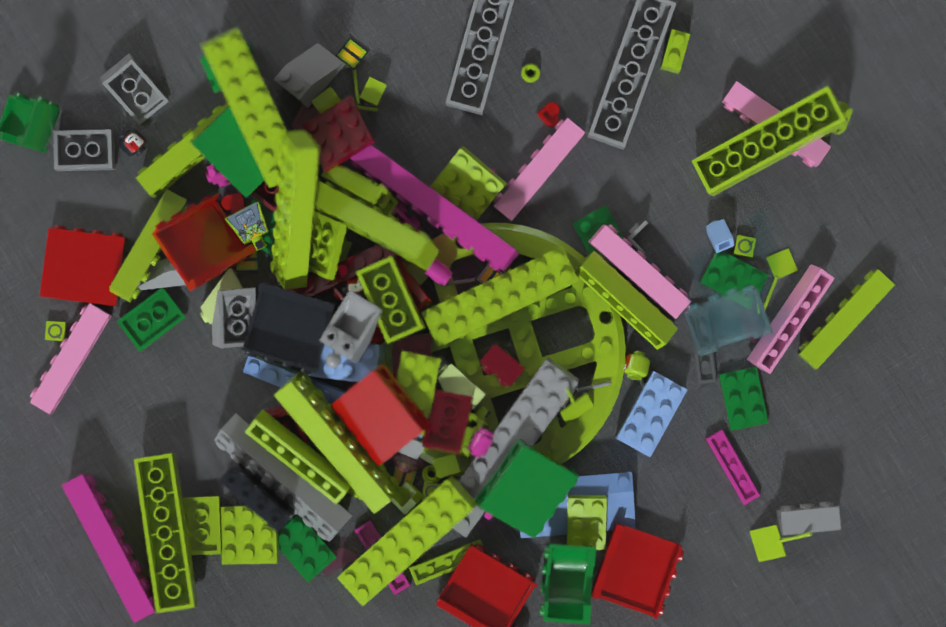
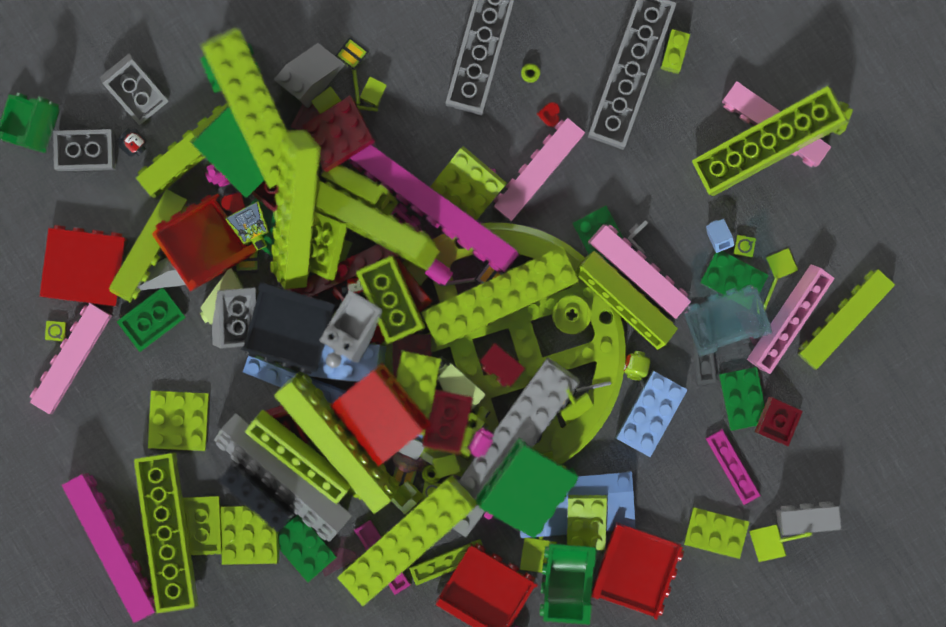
(178, 420): none -> lime plate
(533, 554): none -> lime piece
(580, 308): none -> lime plate
(716, 533): none -> lime plate
(778, 421): none -> dark red plate

